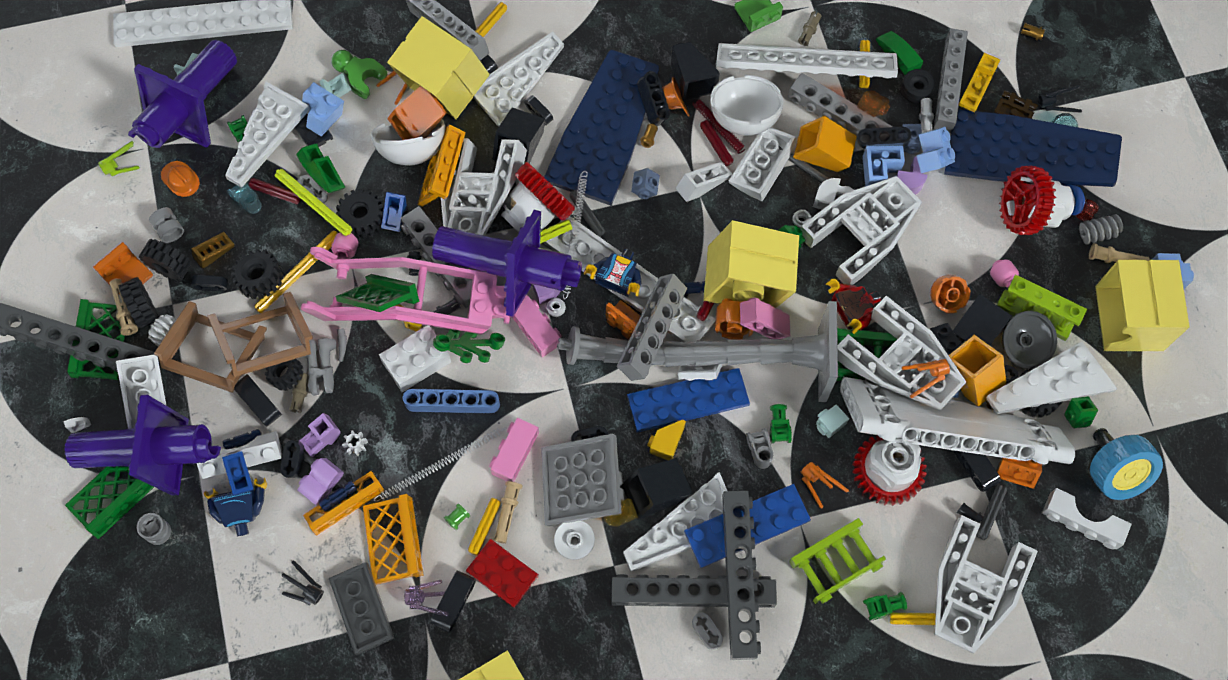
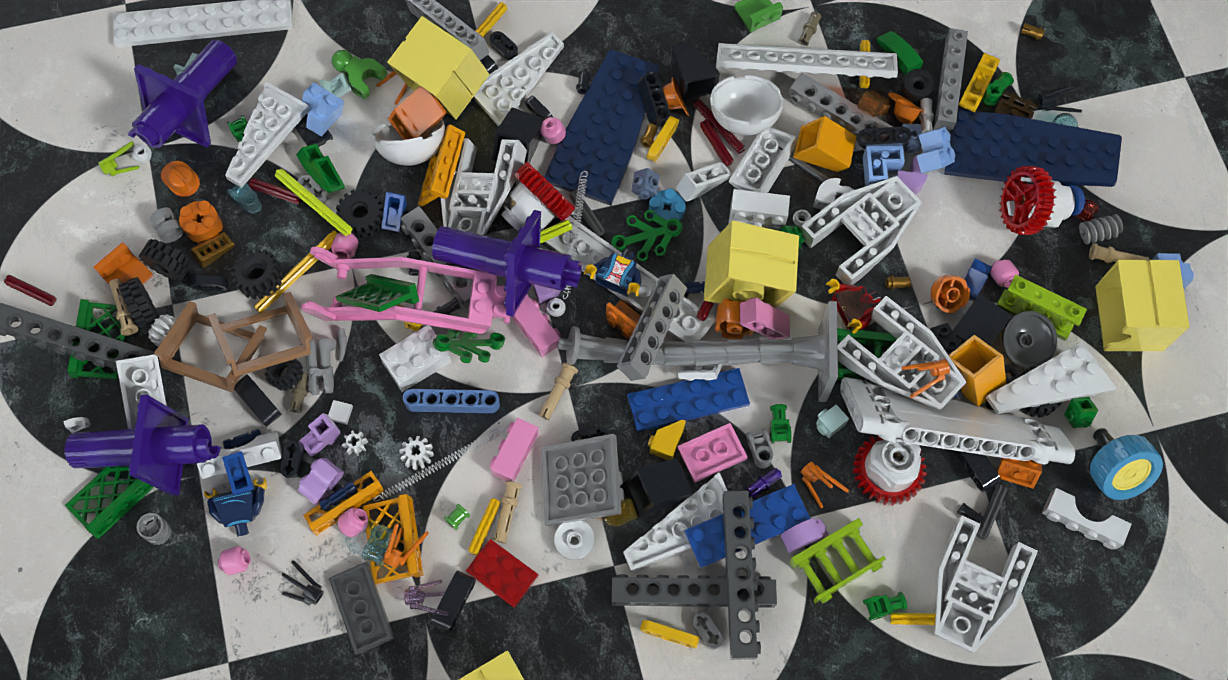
(30, 290): none -> dark red axle
(143, 158): none -> white plate
(200, 221): none -> orange brick
(234, 560): none -> bright pink head
(340, 412): none -> white tile
(353, 522): none -> bright pink head
(376, 545): none -> clear light blue piece
(393, 555): none -> orange plant
(418, 444): none -> white gear
(506, 43): none -> black beam
(553, 130): none -> bright pink head
(561, 383): none -> tan pin
(583, 82): none -> black pin
(649, 234): none -> green plant
(662, 139): none -> yellow beam
(669, 634): none -> yellow beam
(671, 198): none -> dark azure plate
(712, 452): none -> bright pink plate
(759, 209): none -> white brick
(764, 483): none -> dark purple axle
(804, 534): none -> lavender brick
(897, 282): none -> pearl gold pin
(904, 109): none -> orange piece
(977, 276): none -> blue slope
(996, 89): none -> green connector

